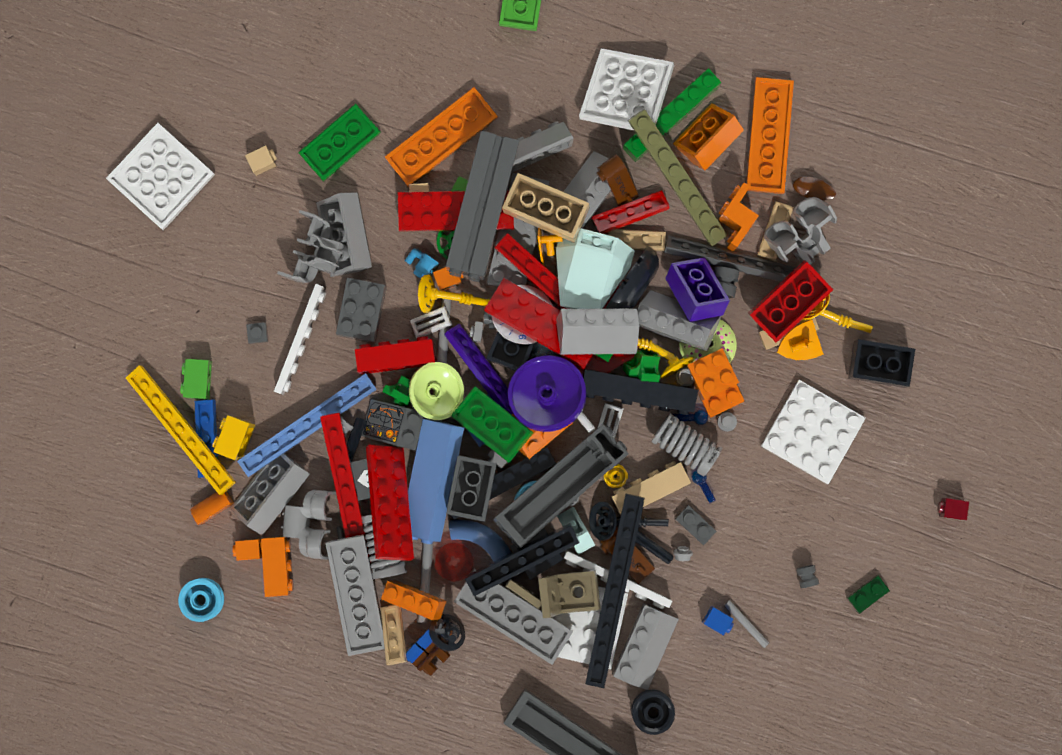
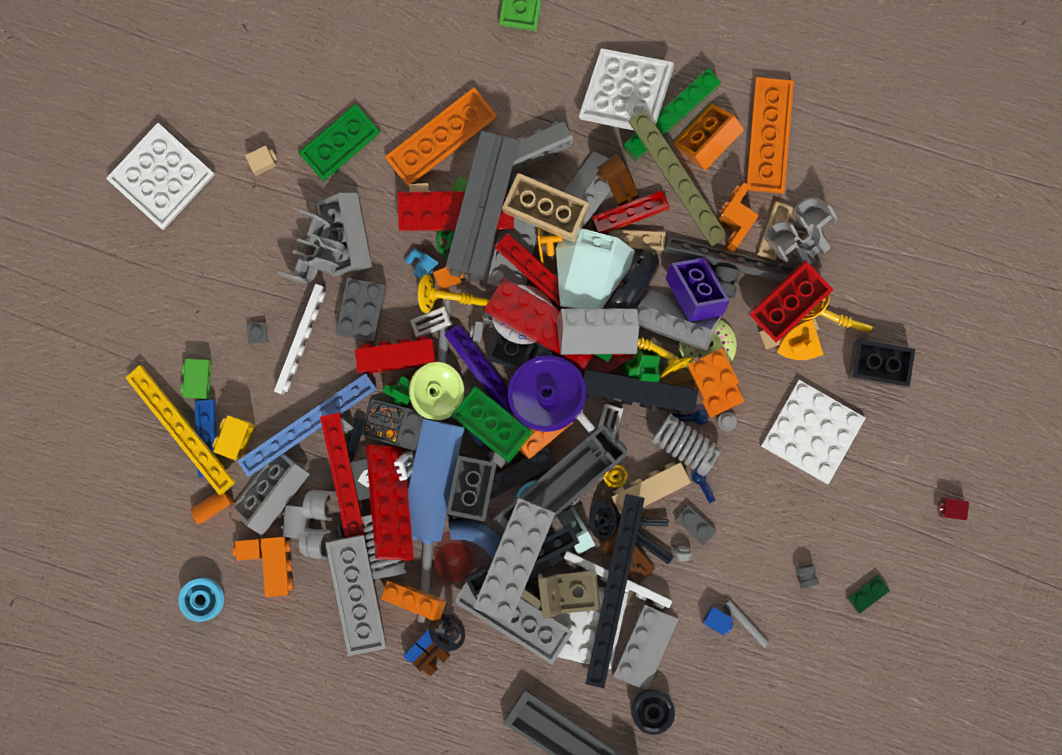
(393, 635): tan tile -> none
(404, 461): none -> white tile
(514, 560): none -> light grey plate
(684, 377): light grey plate -> none
(813, 187): reddish brown arm -> none

